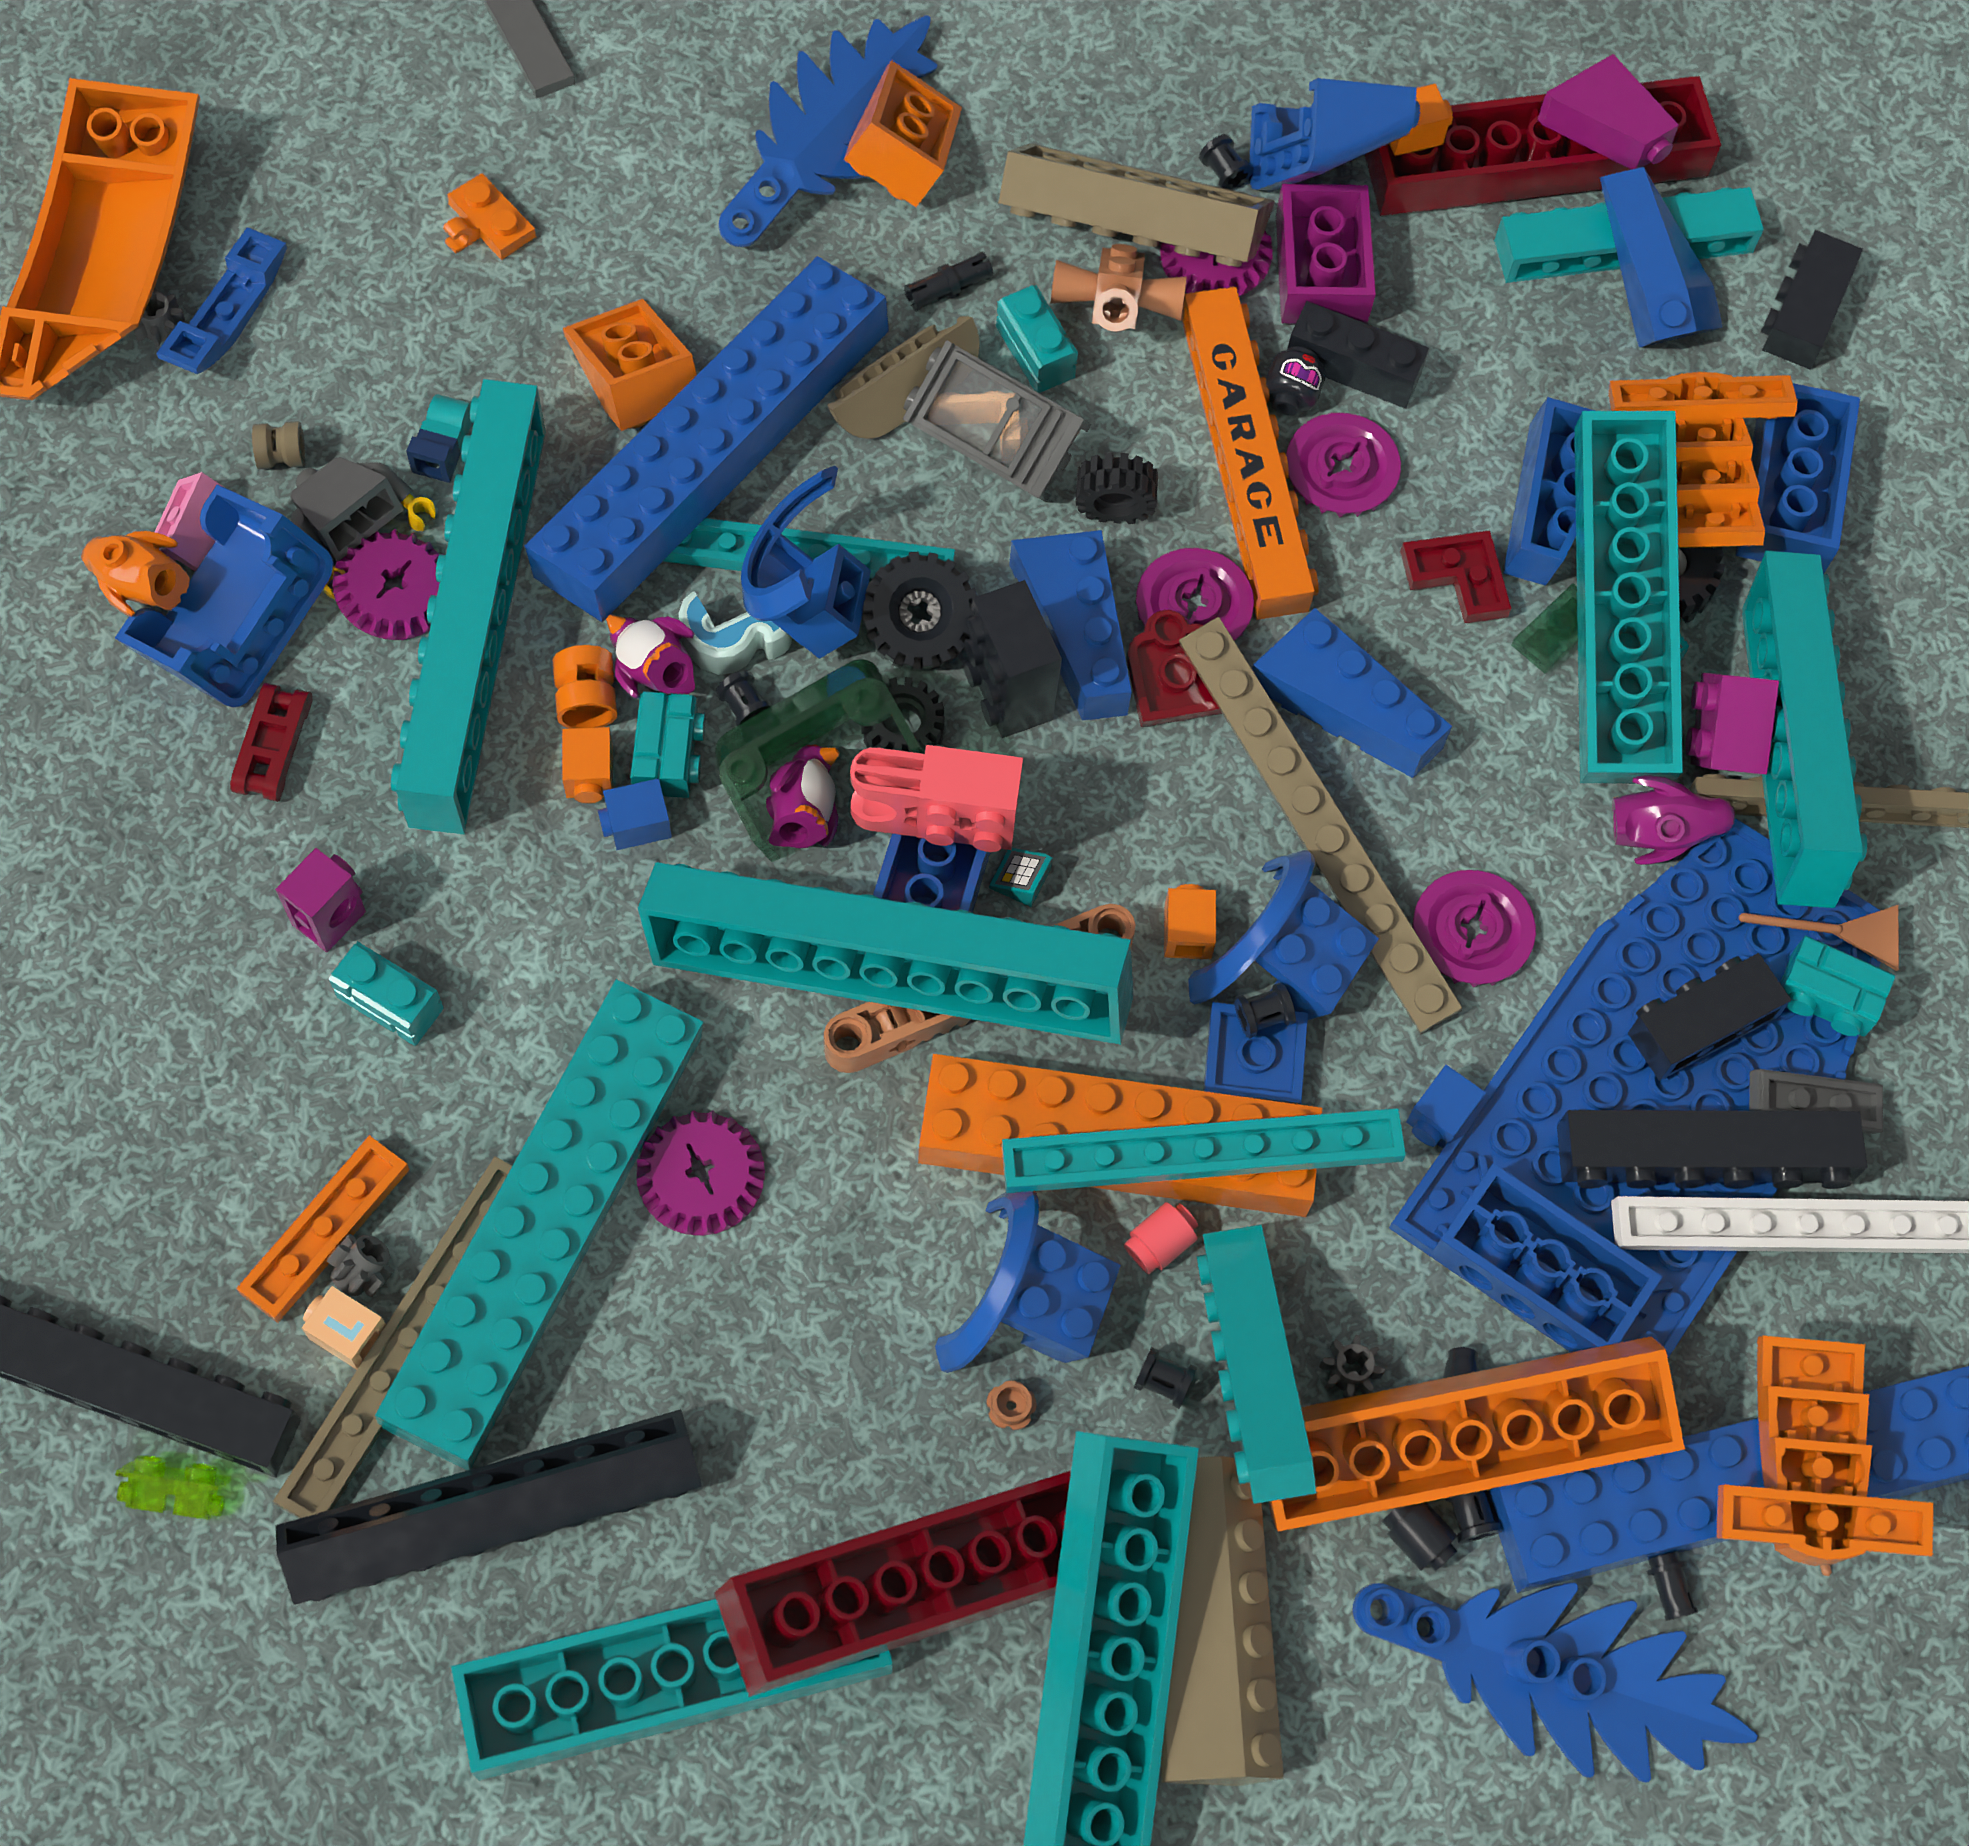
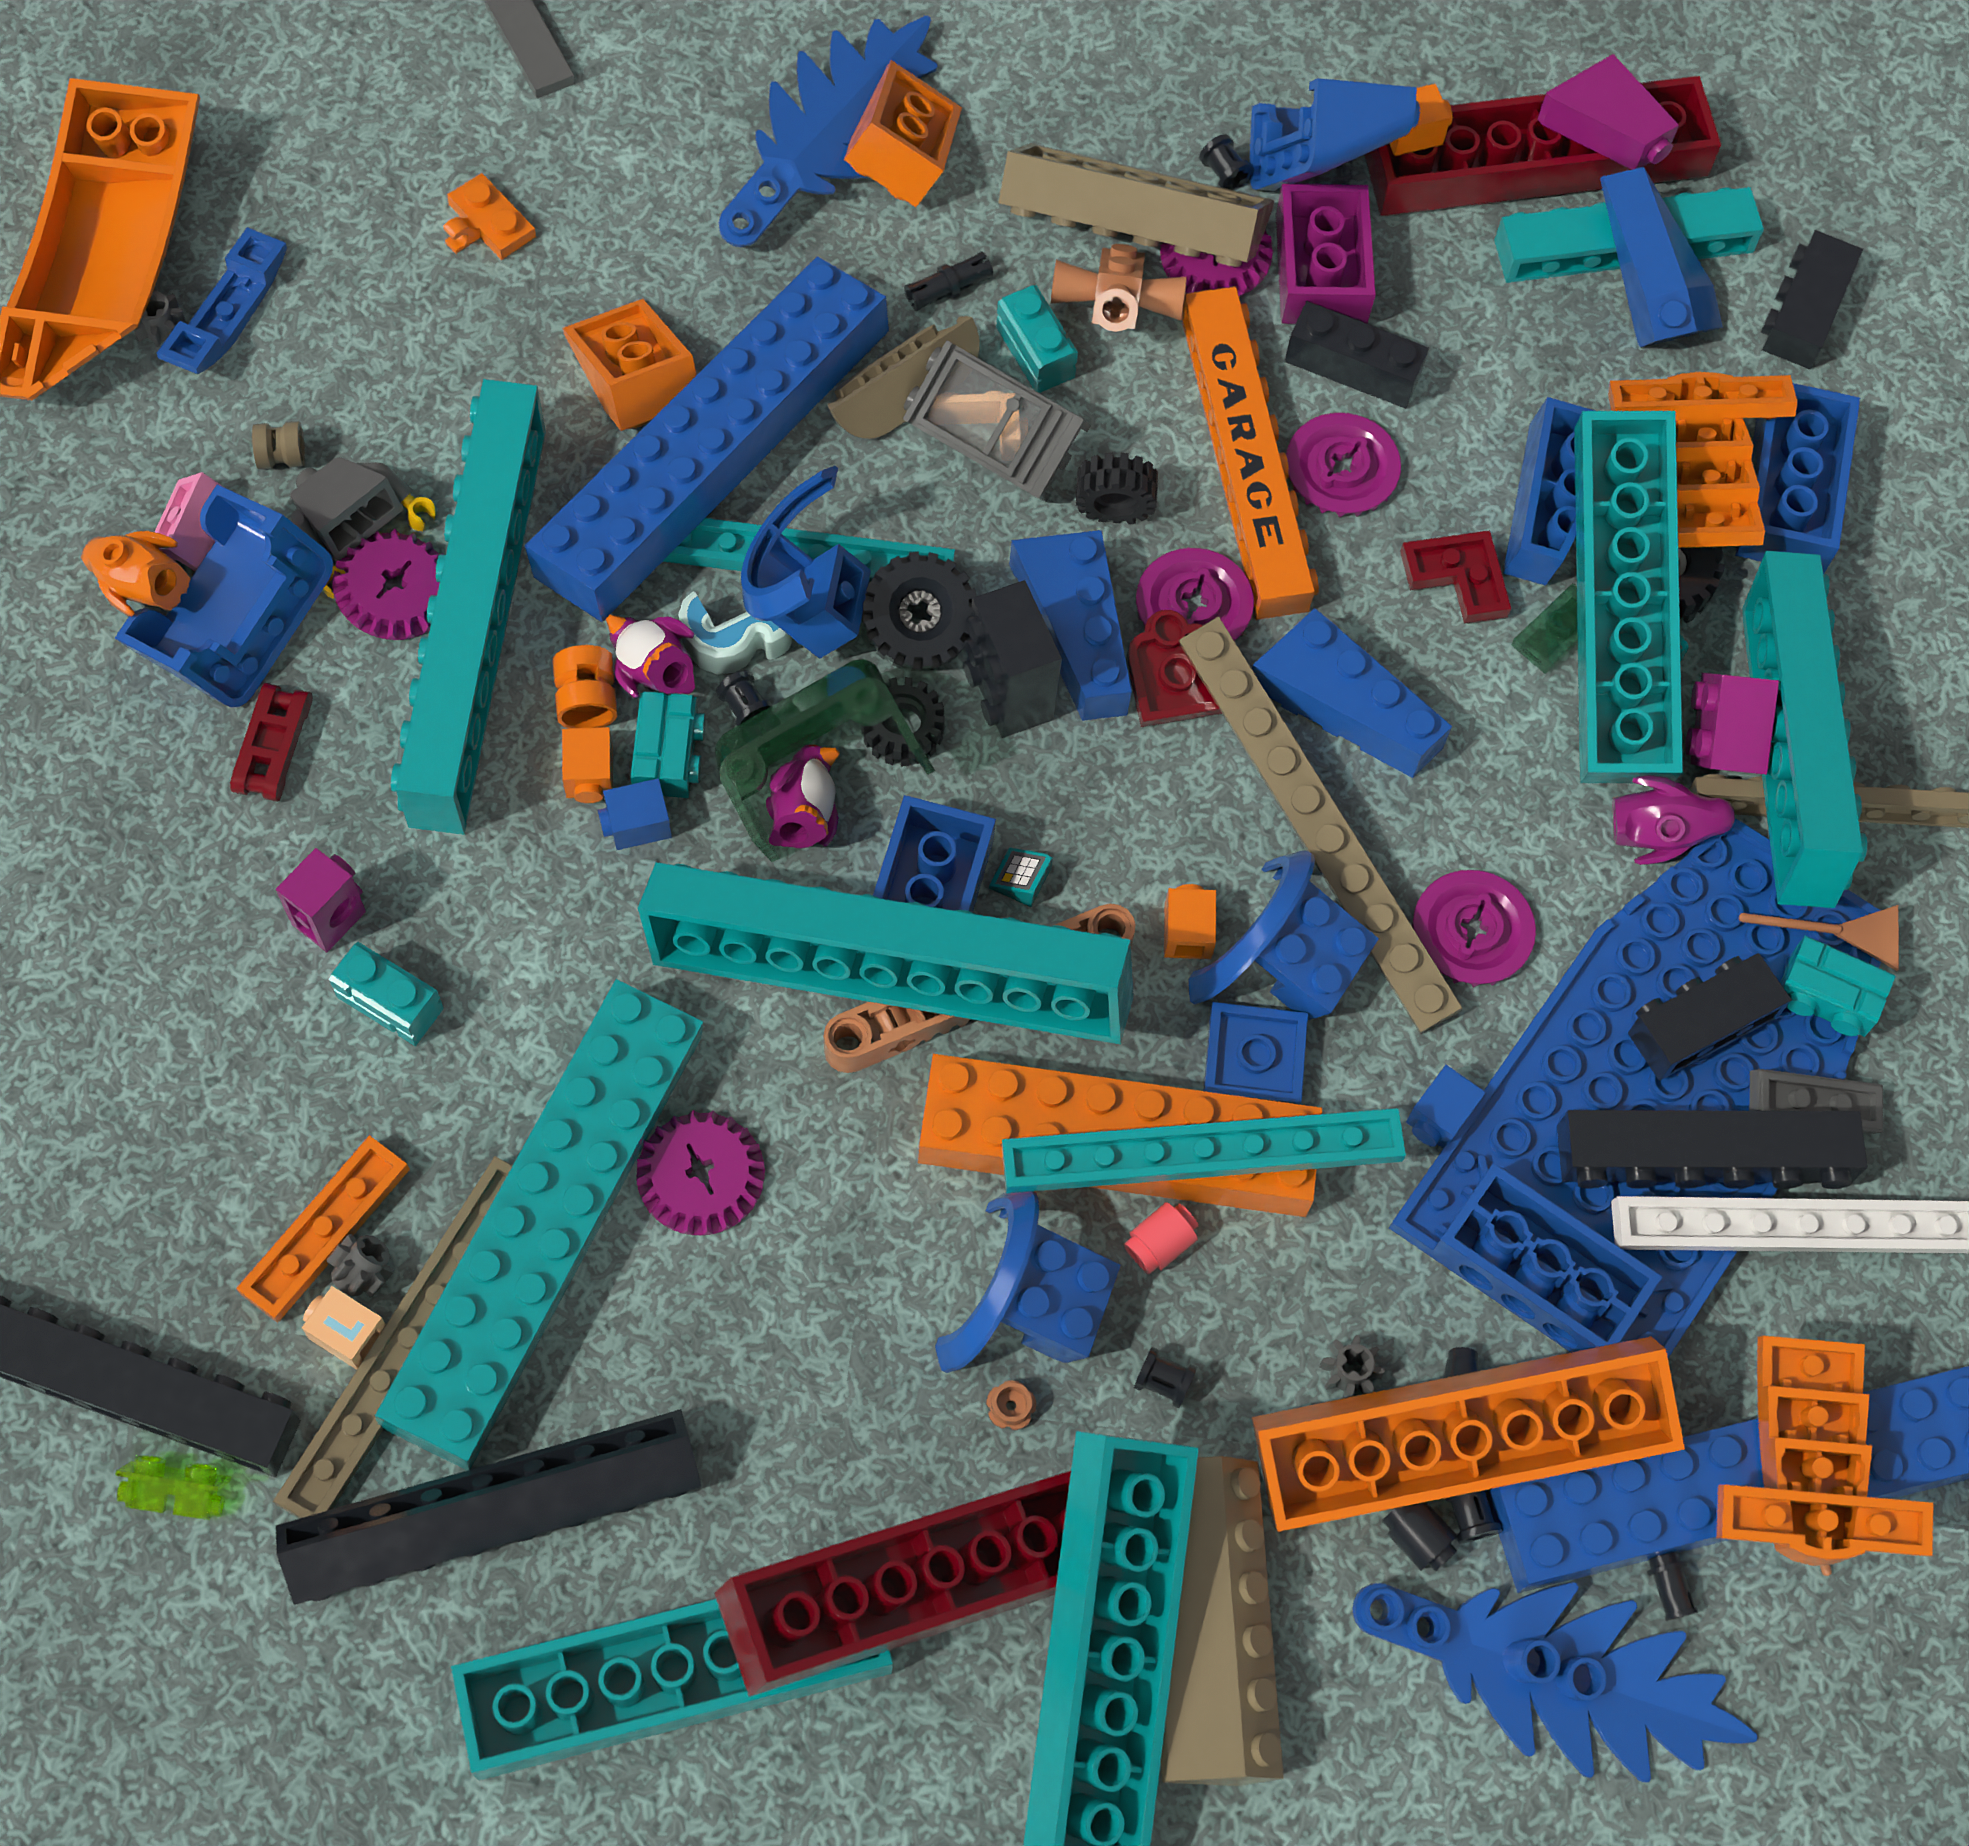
(440, 438): leg -> none
(938, 795): coral brick -> none
(1259, 1366): teal brick -> none
(1265, 1010): black bush -> none
(1295, 380): black head -> none

